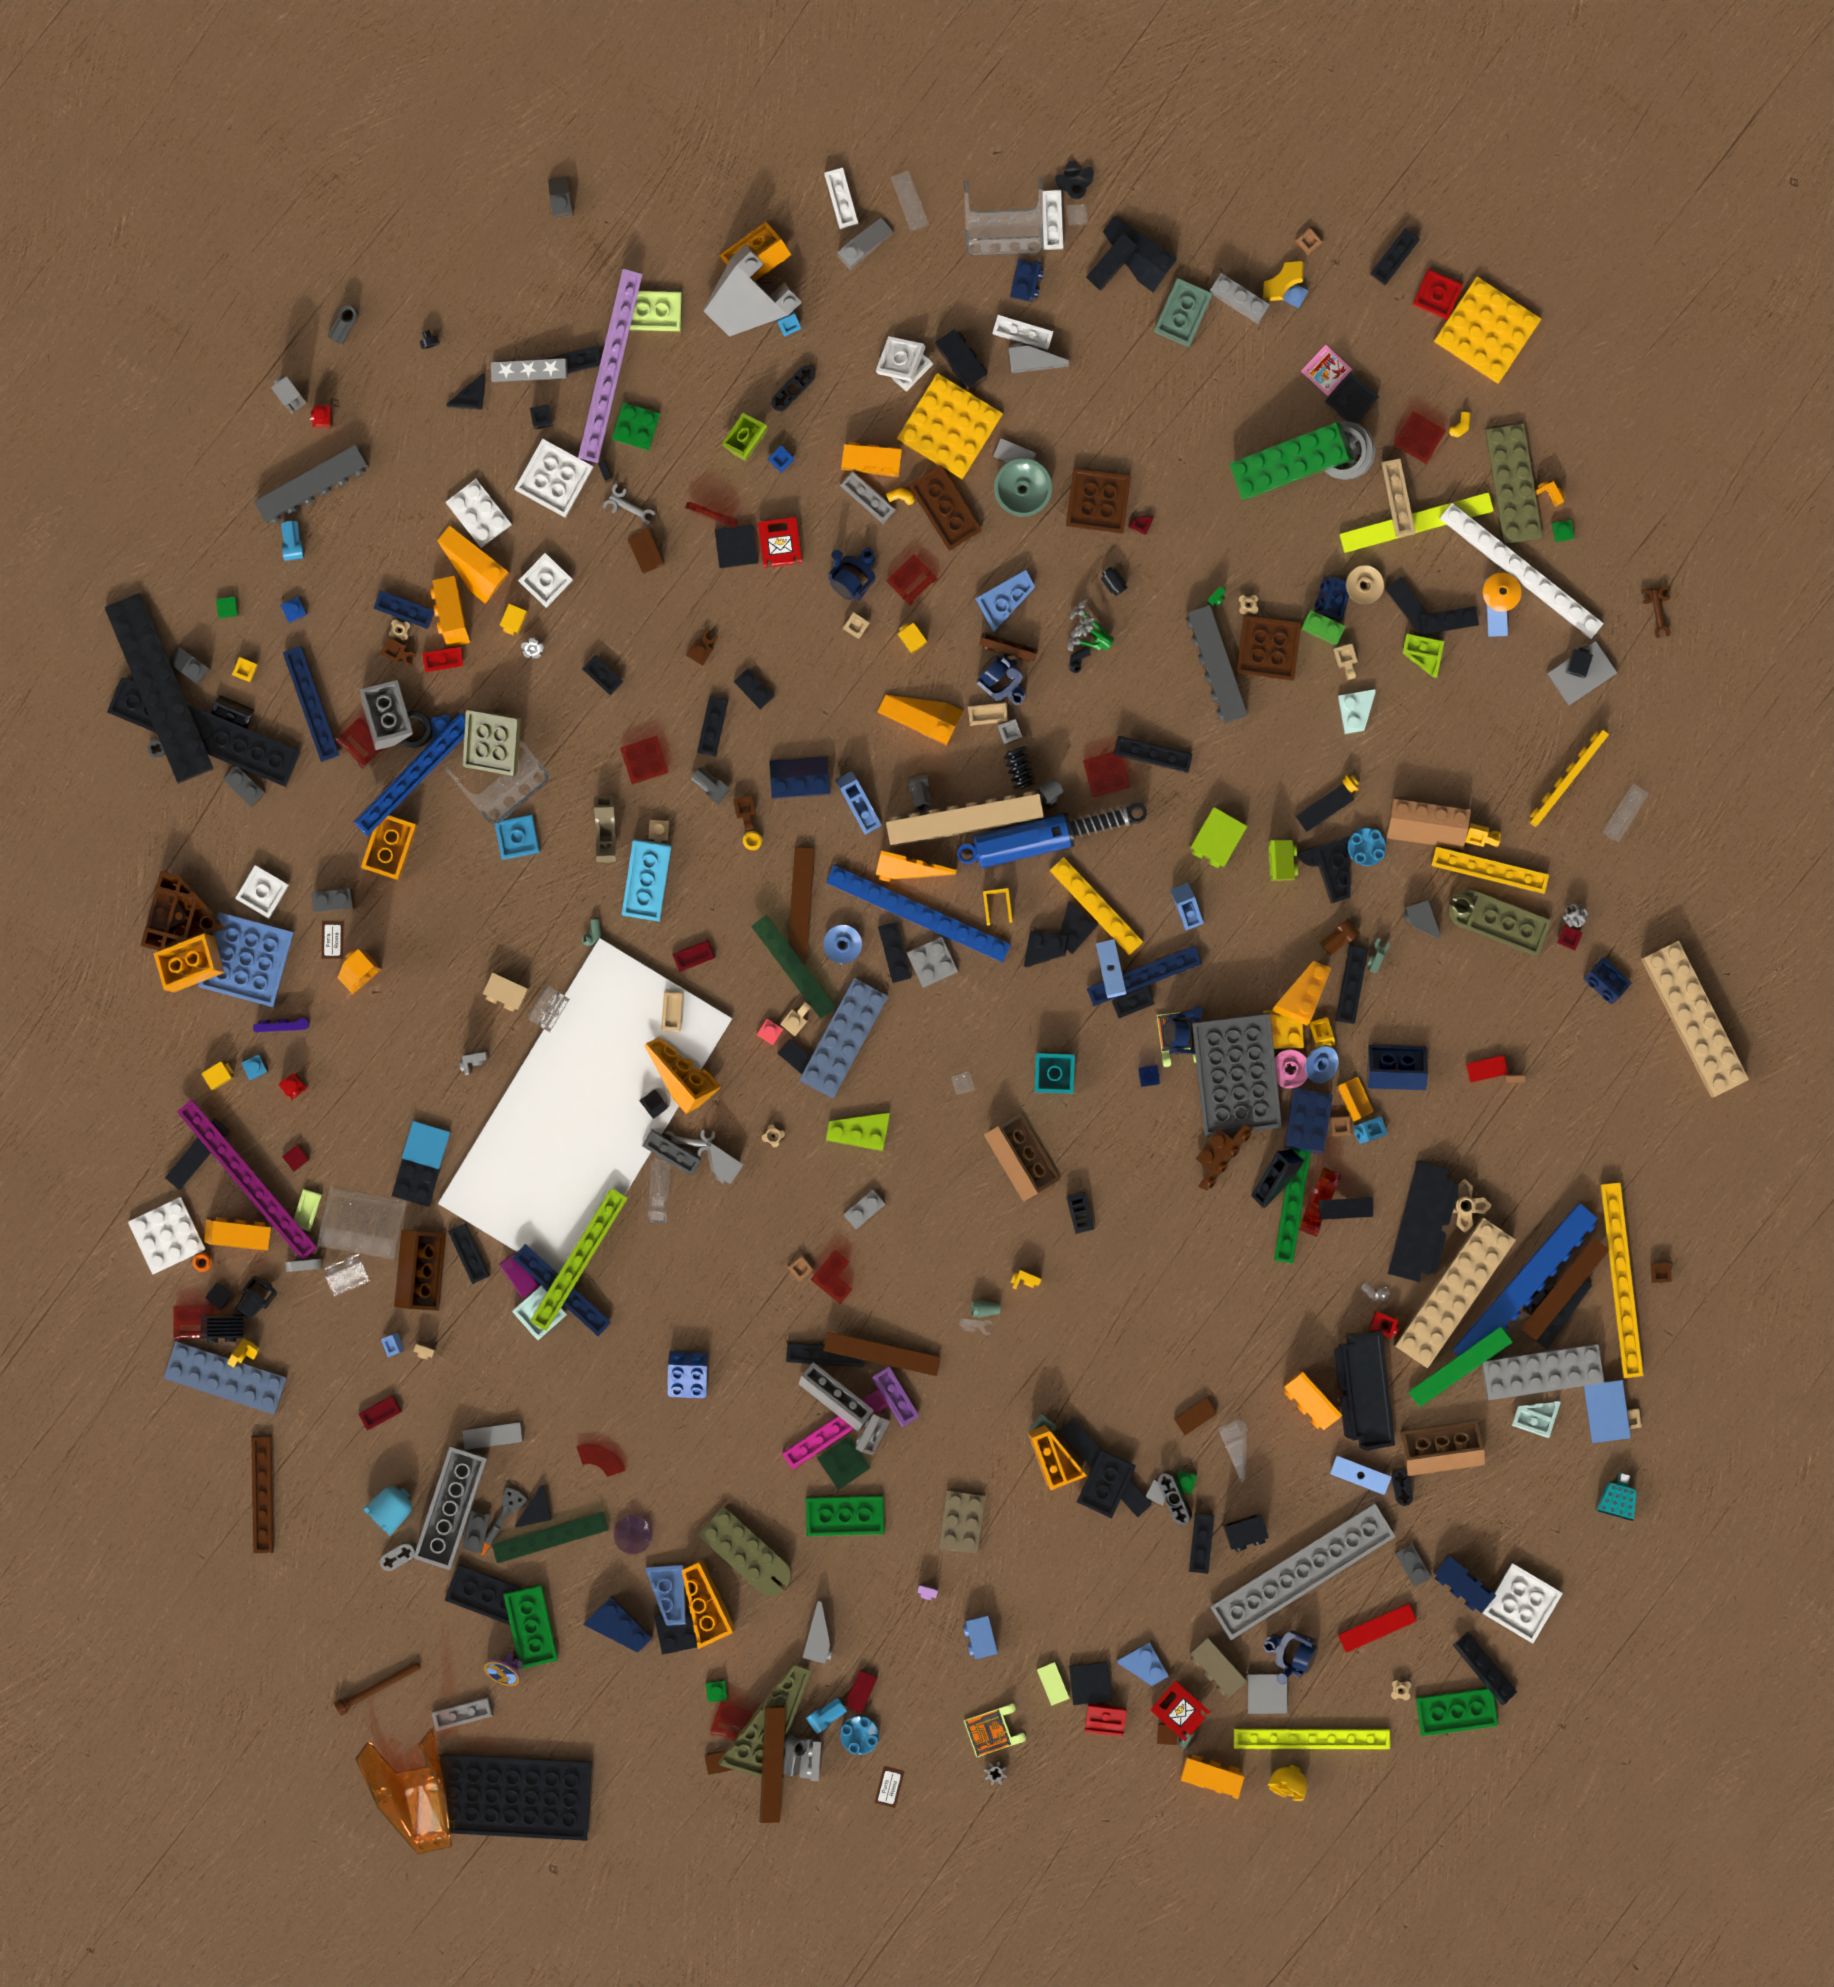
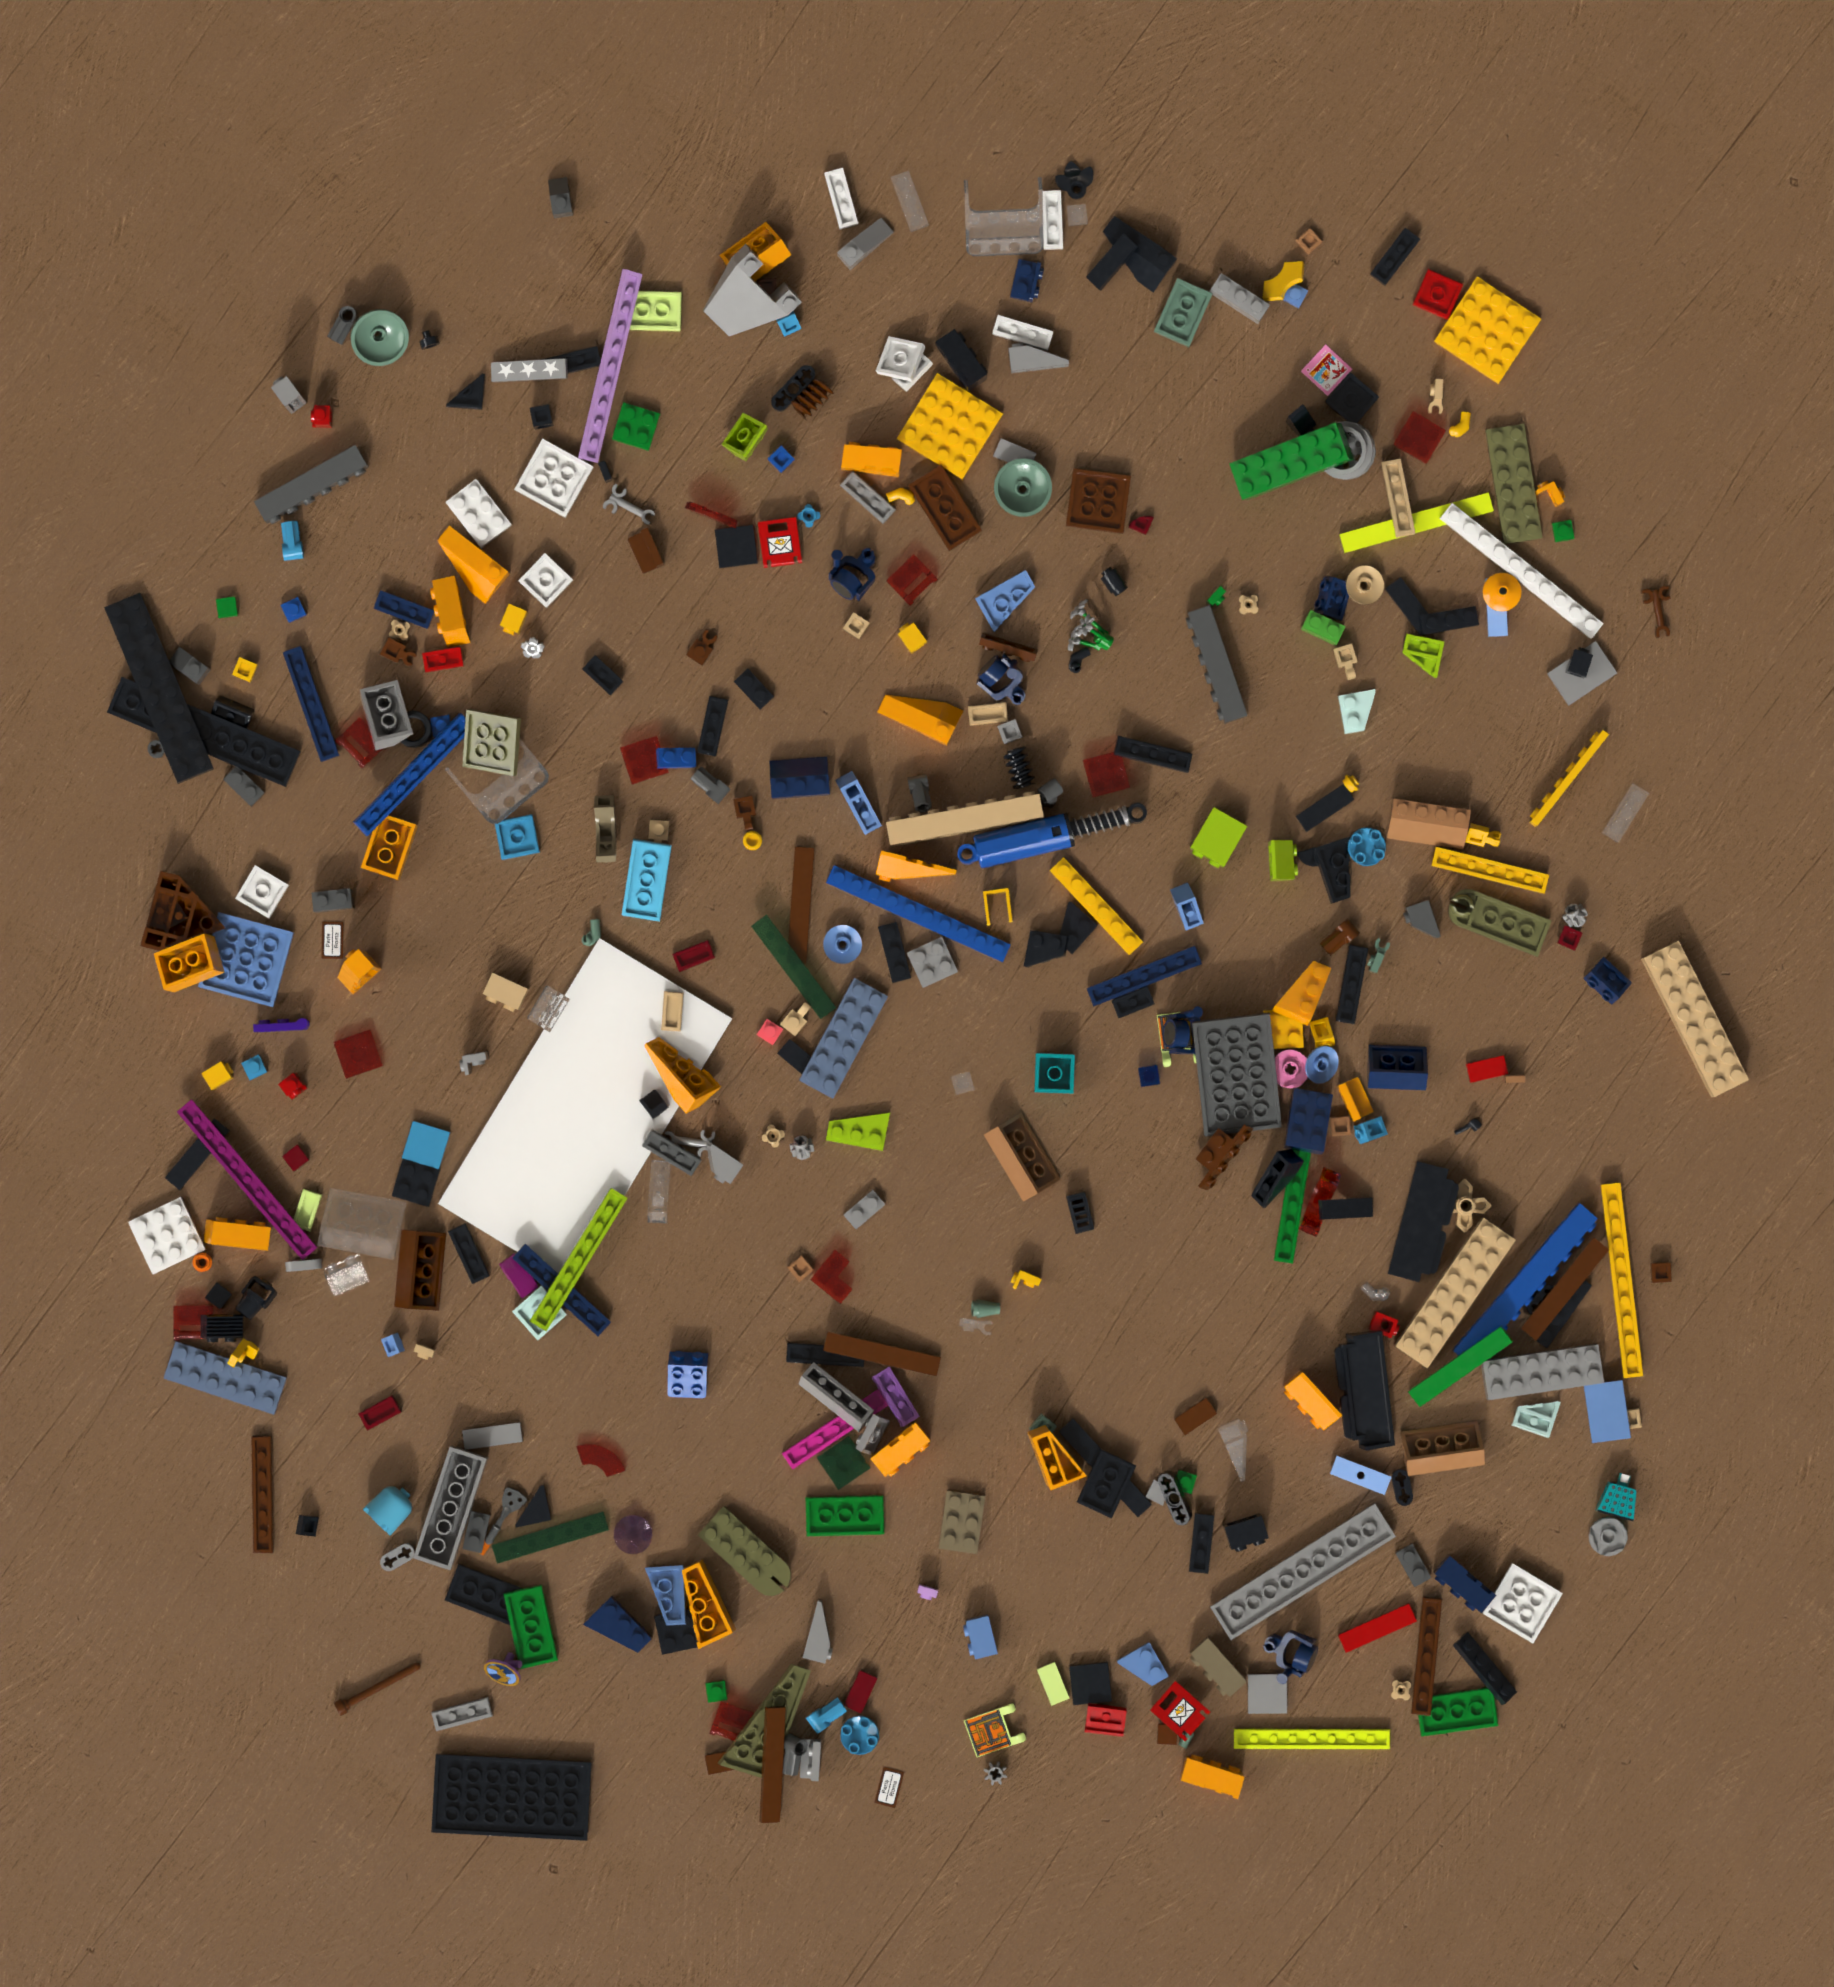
(307, 1525): none -> black plate
(358, 1054): none -> clear red plate
(383, 348): none -> sand green dish
(411, 1798): clear orange windscreen -> none
(676, 757): none -> blue plate
(801, 1147): none -> light grey gear
(803, 515): none -> dark azure plate
(811, 398): none -> reddish brown piece
(901, 1449): none -> light orange wedge
(1109, 959): light blue tile -> none
(1268, 648): reddish brown plate -> none
(1289, 1782): yellow cylinder -> none
(1301, 421): none -> black slope
(1426, 1656): none -> reddish brown tile
(1436, 391): none -> tan plate
(1474, 1124): none -> black hand
(1607, 1536): none -> light grey tile

